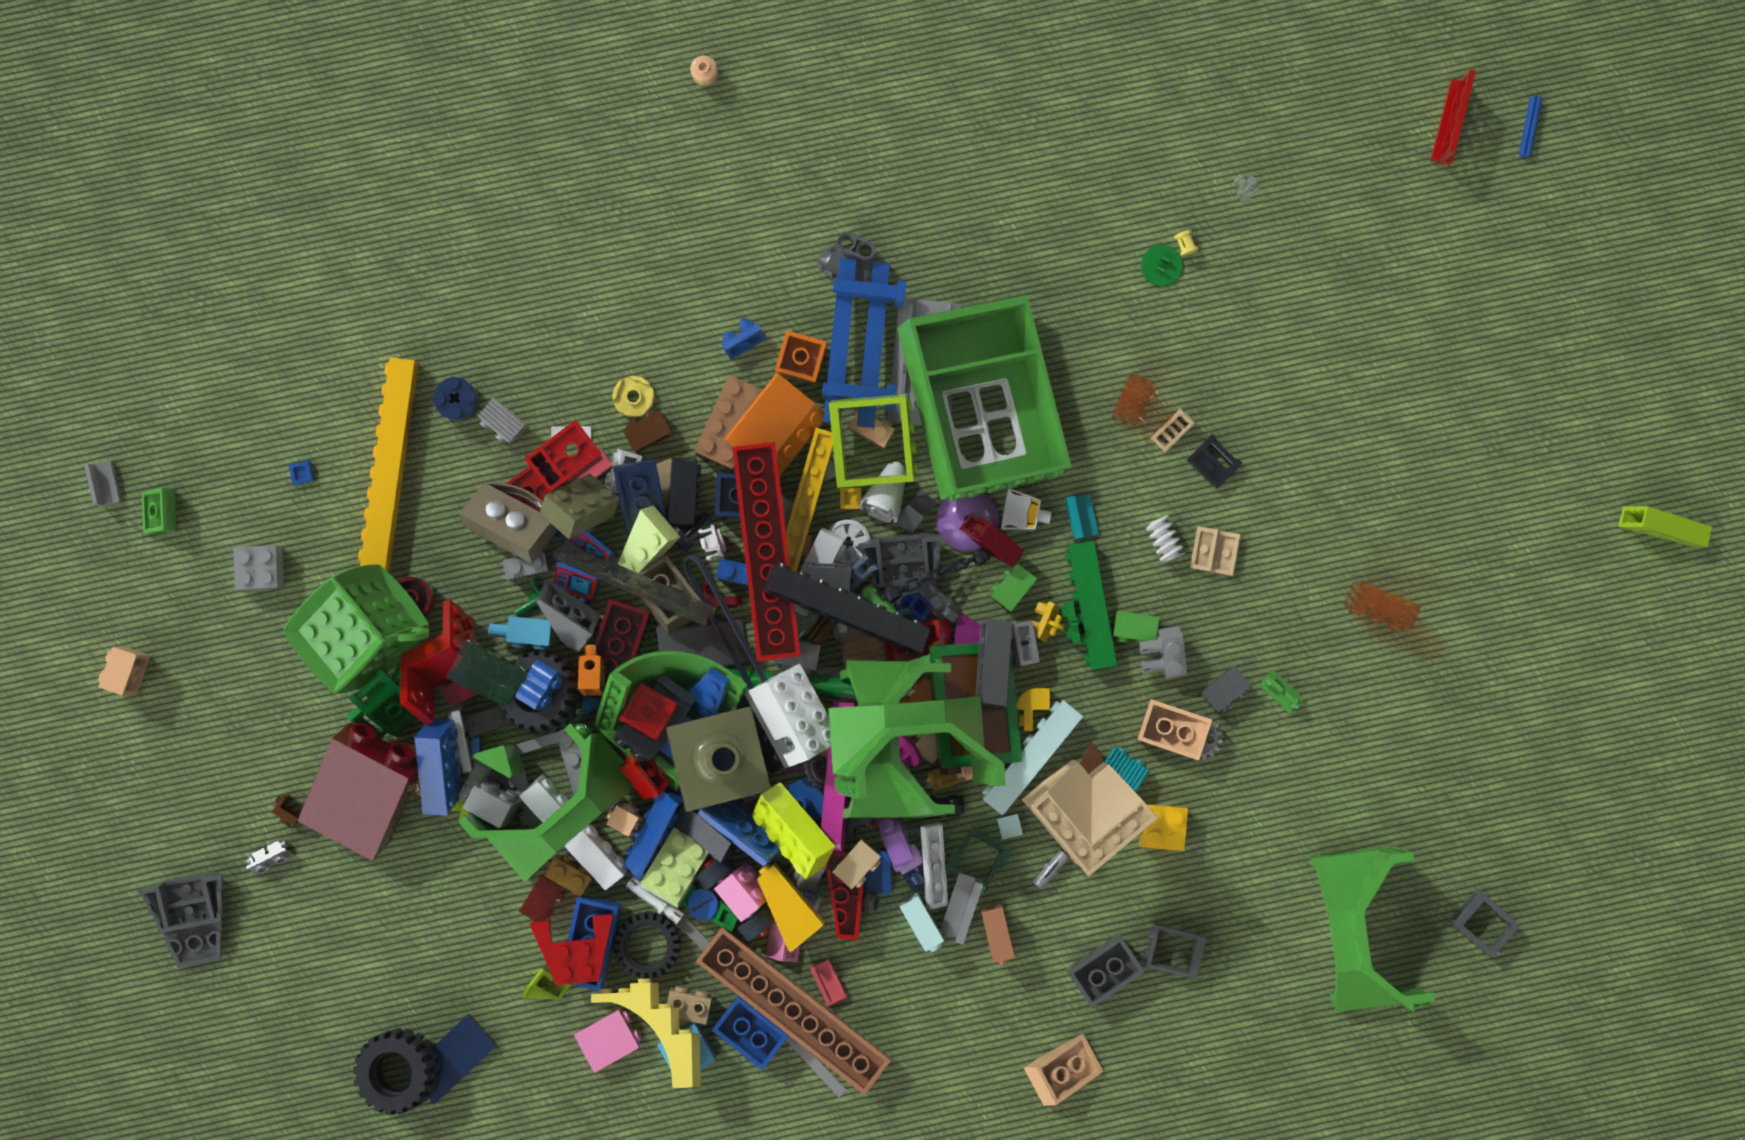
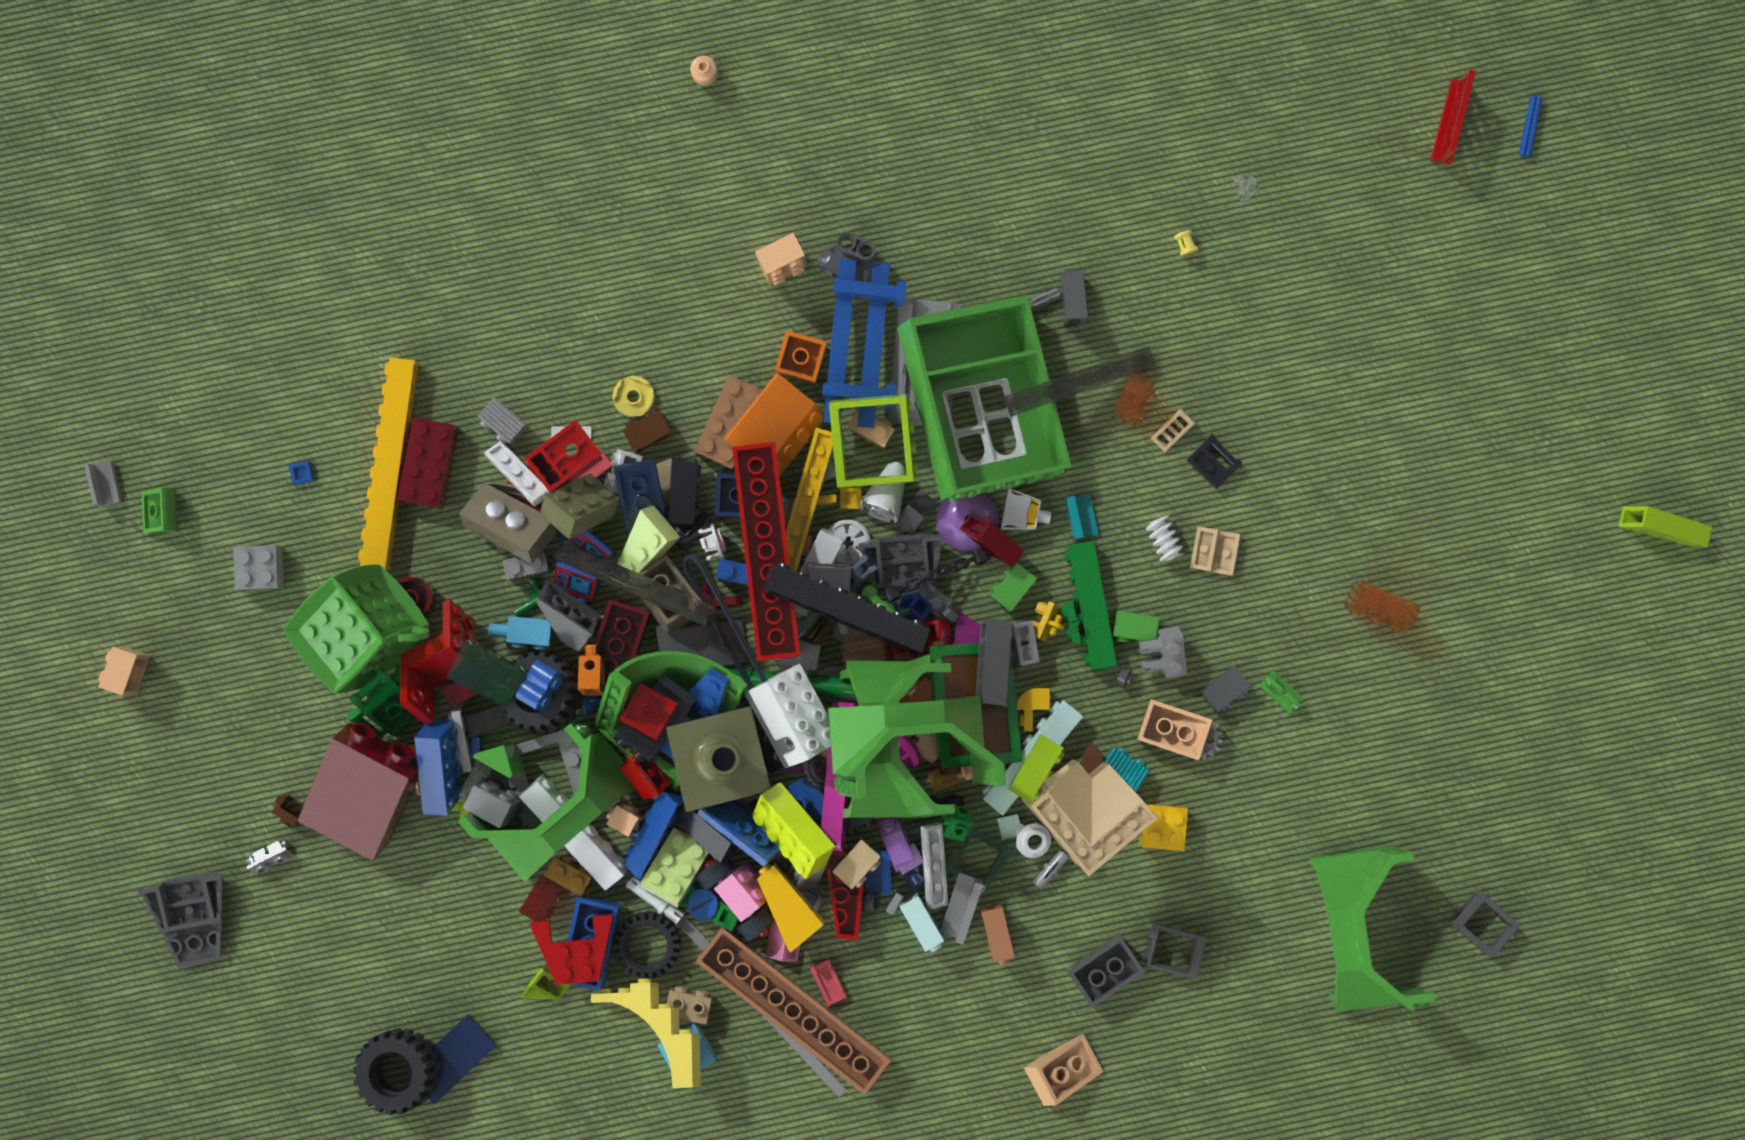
(428, 463): none -> dark red brick
(445, 403): dark blue brick -> none
(517, 473): none -> white tile
(608, 1039): bright pink panel -> none
(749, 336): blue tile -> none
(750, 1032): blue brick -> none
(781, 259): none -> light nougat brick
(827, 500): none -> yellow tile
(894, 903): none -> light grey tile
(958, 824): none -> green brick
(1025, 832): none -> white piece
(1036, 769): none -> lime brick
(1045, 299): none -> light grey axle
(1073, 297): none -> dark grey slope
(1079, 381): none -> clear smoke plate
(1125, 677): none -> dark grey plate
(1161, 265): green piece -> none

